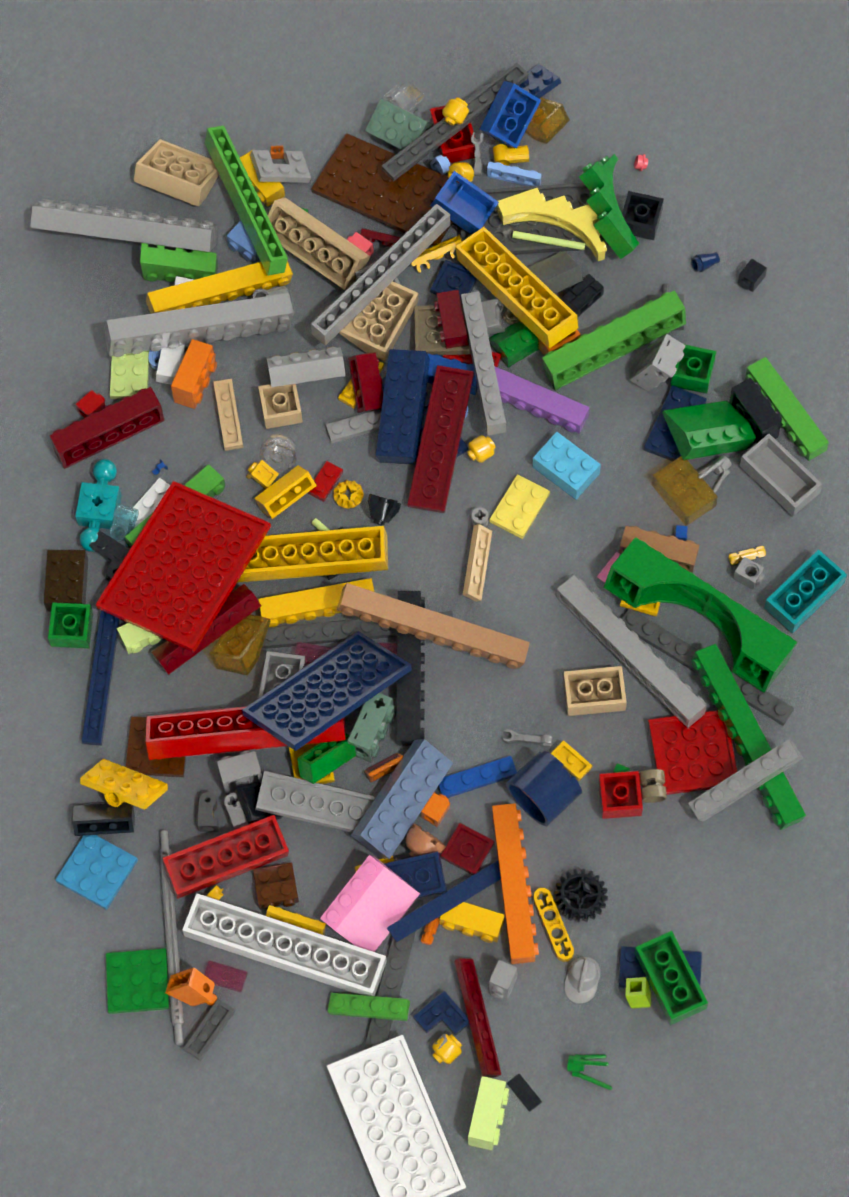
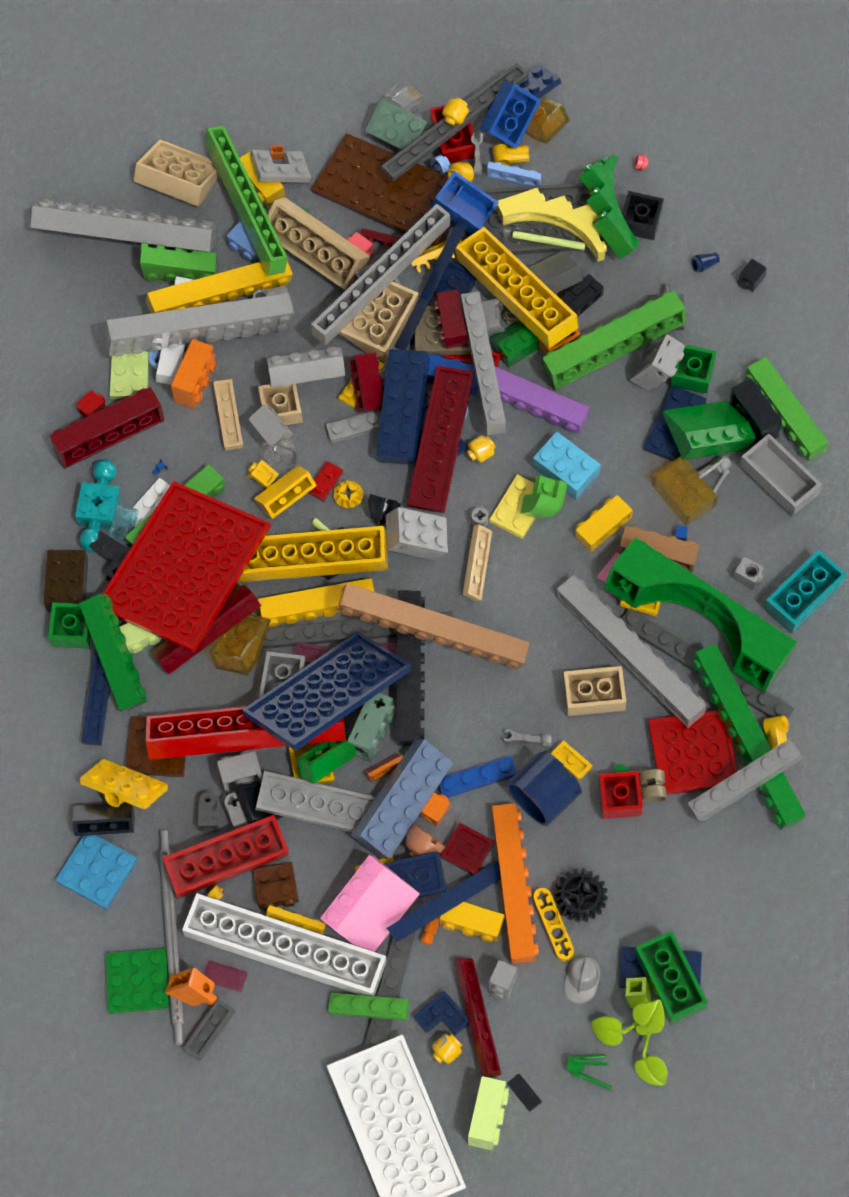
(113, 652): none -> green brick
(270, 425): none -> light grey panel
(416, 533): none -> light grey piece
(431, 284): none -> dark blue sticker
(546, 498): none -> bright green brick
(603, 523): none -> yellow brick
(648, 1019): none -> lime plant
(748, 553): yellow axle -> none
(776, 730): none -> yellow piece

